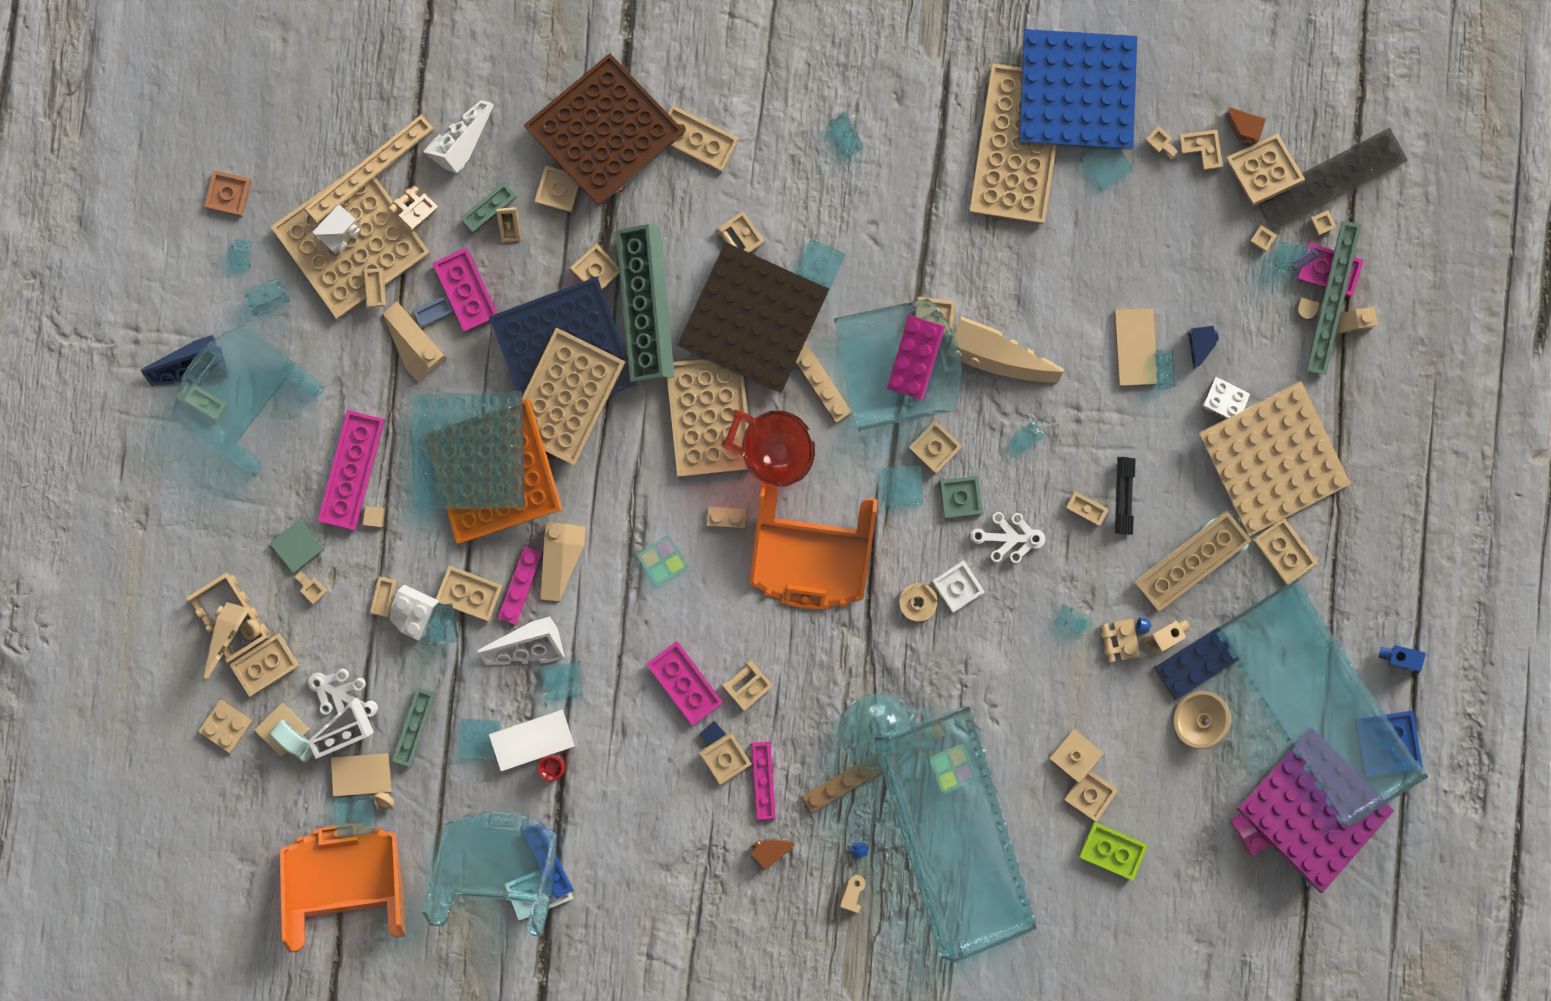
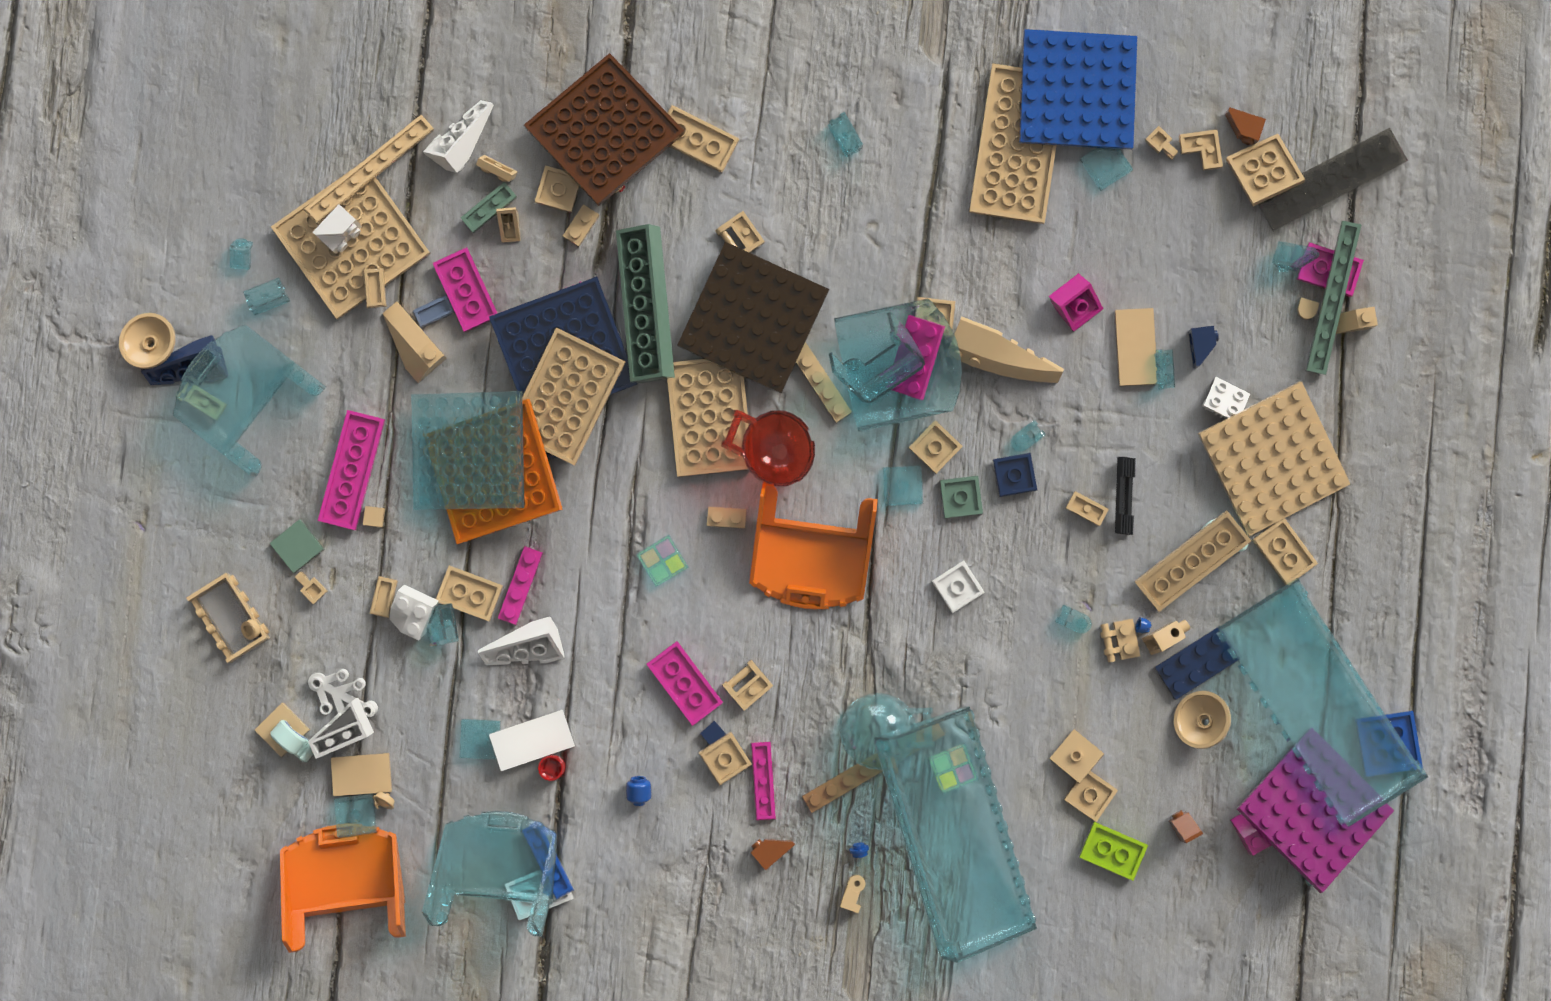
(140, 333): none -> tan dish
(225, 627): tan wedge -> none
(225, 726): tan plate -> none
(227, 193): nougat tile -> none
(264, 665): tan plate -> none
(414, 727): sand green plate -> none
(417, 212): tan plate -> none
(502, 171): none -> tan plate
(561, 552): tan wedge -> none
(561, 674): clear light blue plate -> none
(581, 225): none -> tan plate
(594, 264): tan plate -> none
(638, 790): none -> blue head
(820, 263): clear light blue tile -> none
(884, 370): none -> clear light blue windscreen
(919, 591): tan plate -> none
(1011, 537): white plant -> none
(1014, 475): none -> dark blue plate
(1076, 302): none -> dark pink slope
(1185, 826): none -> slope
(1263, 238): tan plate -> none
(1323, 223): tan plate -> none
(1412, 659): blue torso -> none

